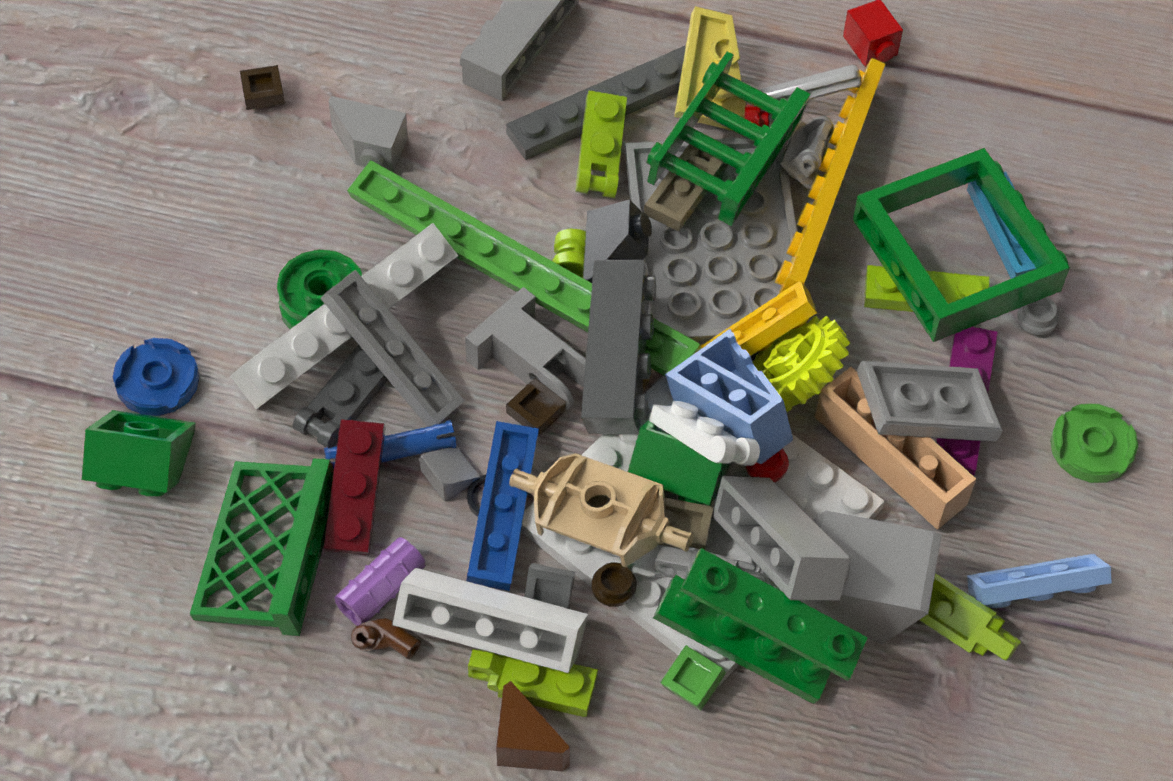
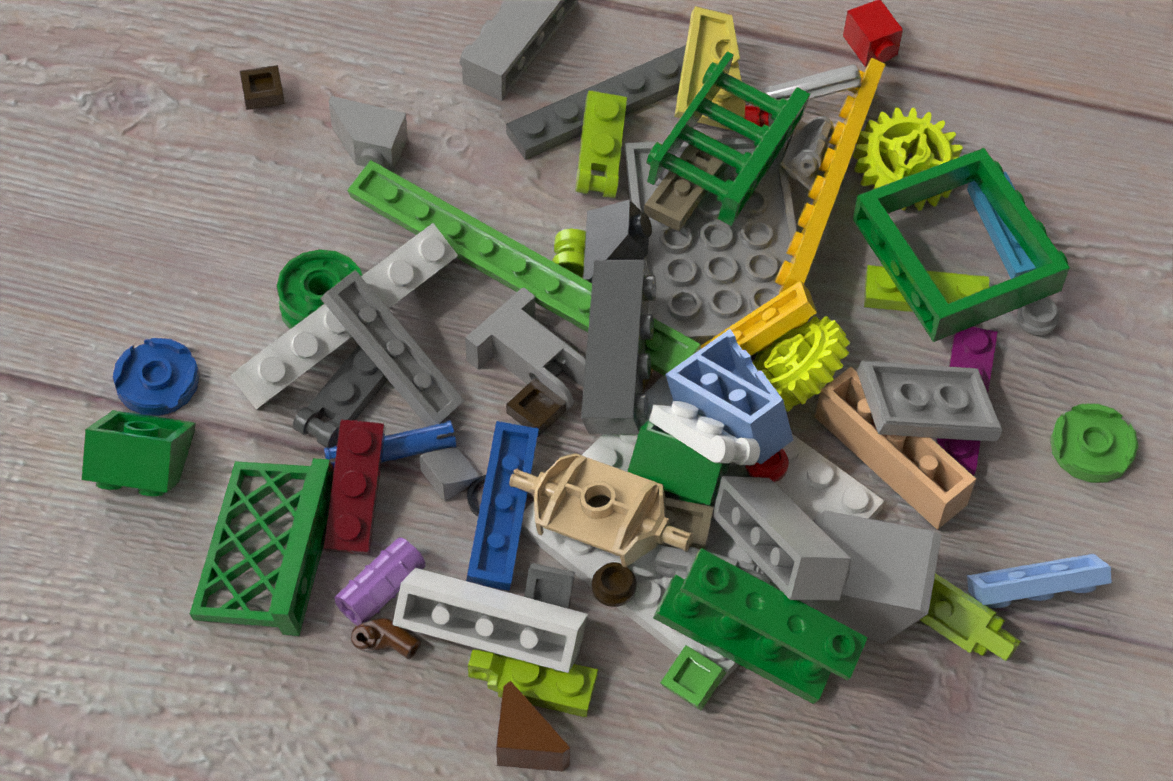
(894, 140): none -> neon yellow gear

